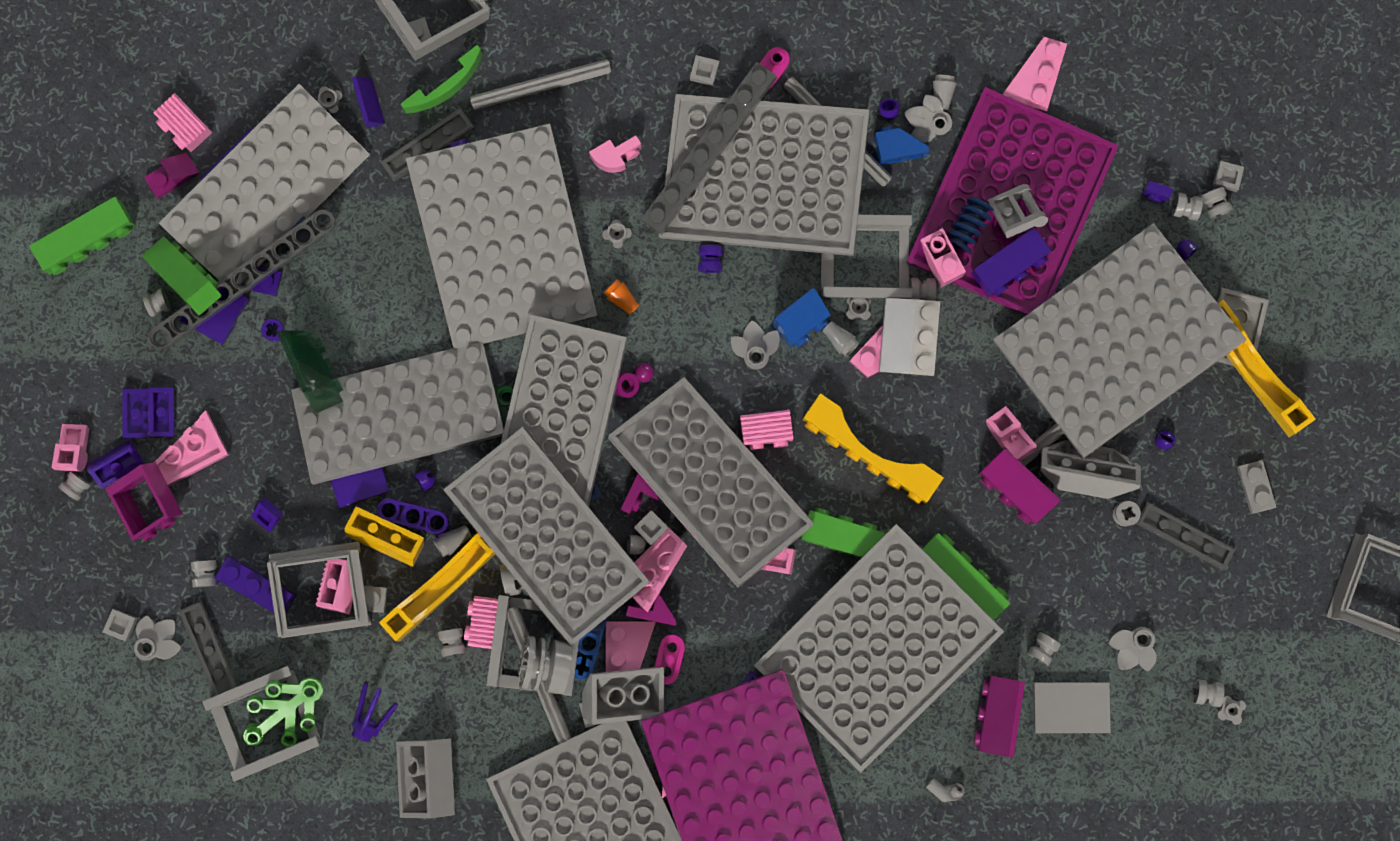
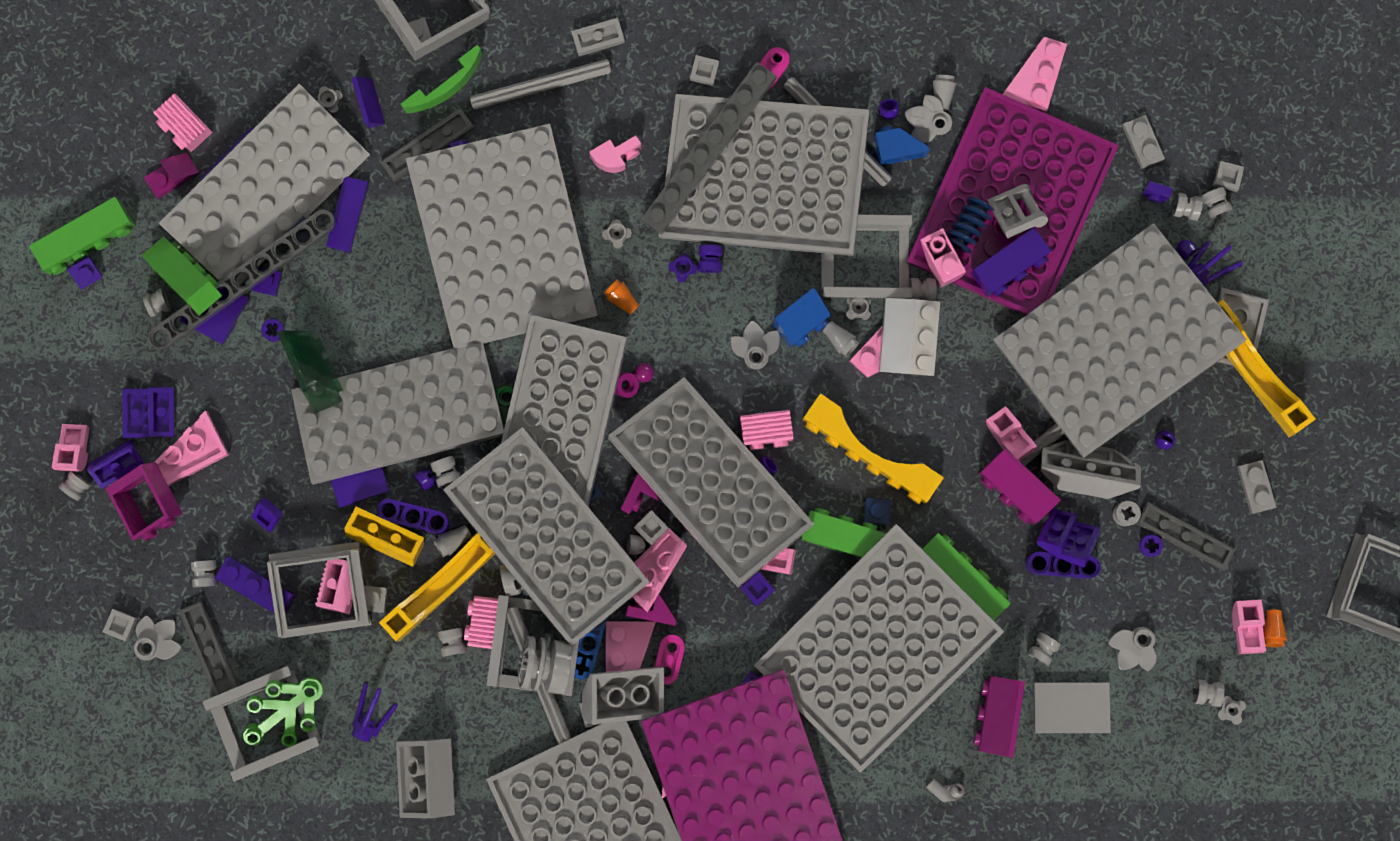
(84, 272): none -> dark purple plate
(347, 214): none -> dark purple tile
(444, 466): none -> light grey wheel
(598, 37): none -> light grey plate
(681, 274): none -> dark purple plate
(757, 589): none -> dark purple plate
(766, 461): none -> dark purple hinge
(877, 511): none -> dark blue plate
(1050, 567): none -> dark purple beam
(1068, 538): none -> dark purple slope
(1143, 142): none -> light grey plate
(1146, 552): none -> dark purple bush
(1201, 271): none -> dark purple plant
(1248, 625): none -> bright pink brick
(1274, 629): none -> orange cone

